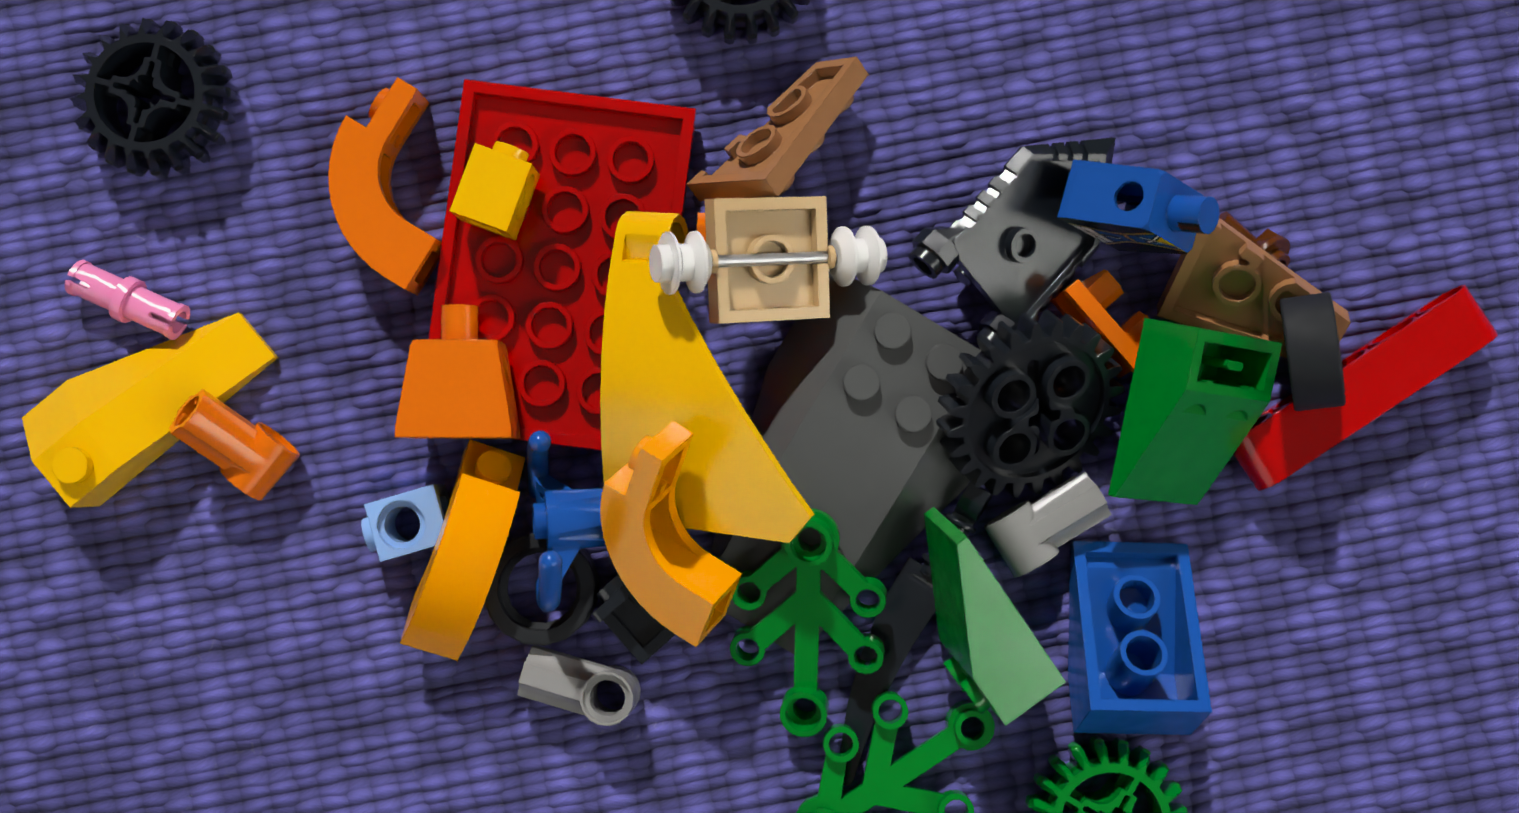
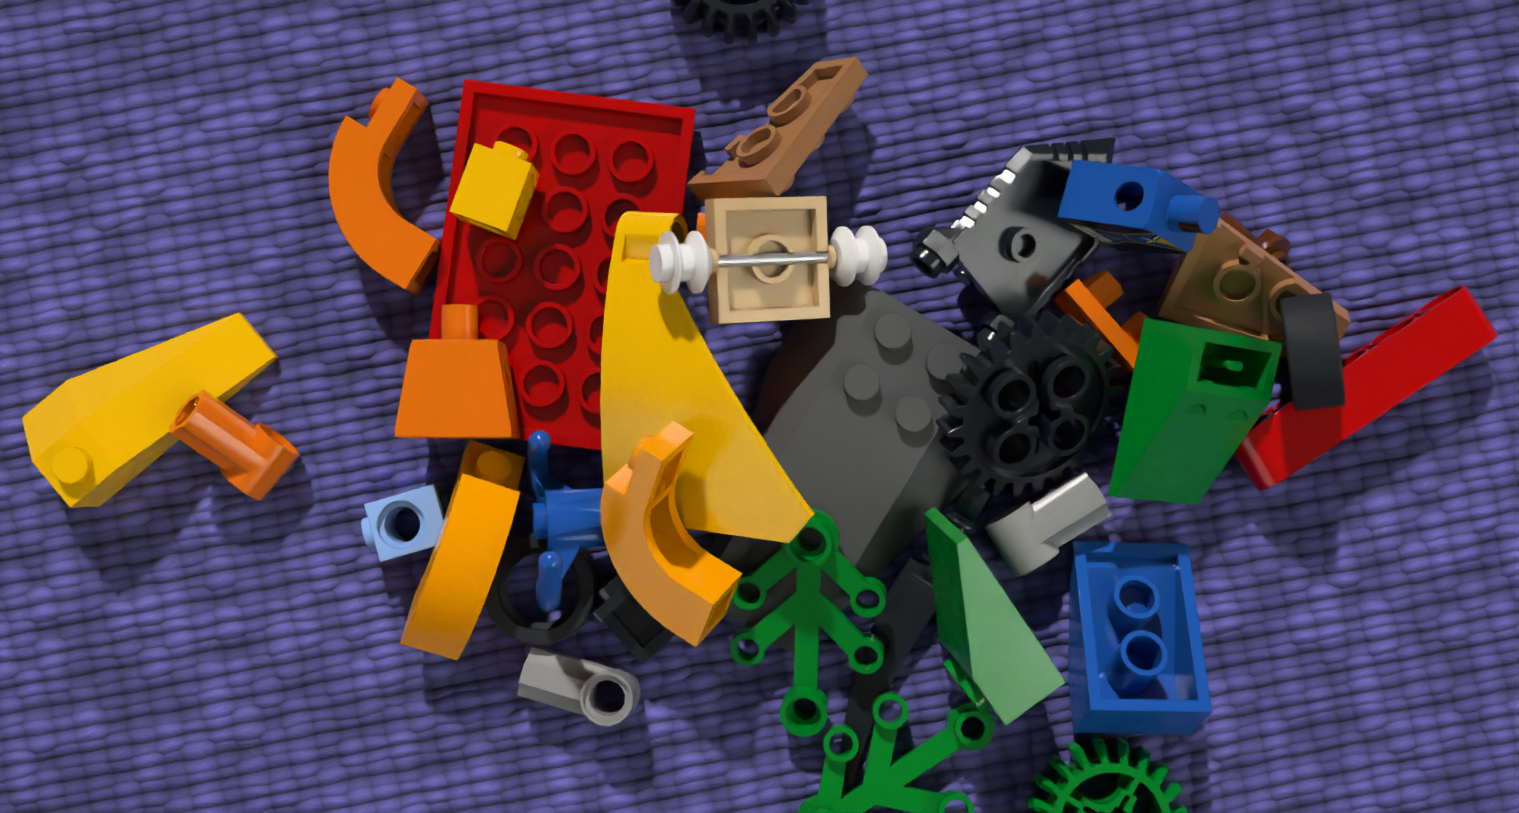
(127, 299): bright pink pin -> none
(160, 55): black gear -> none

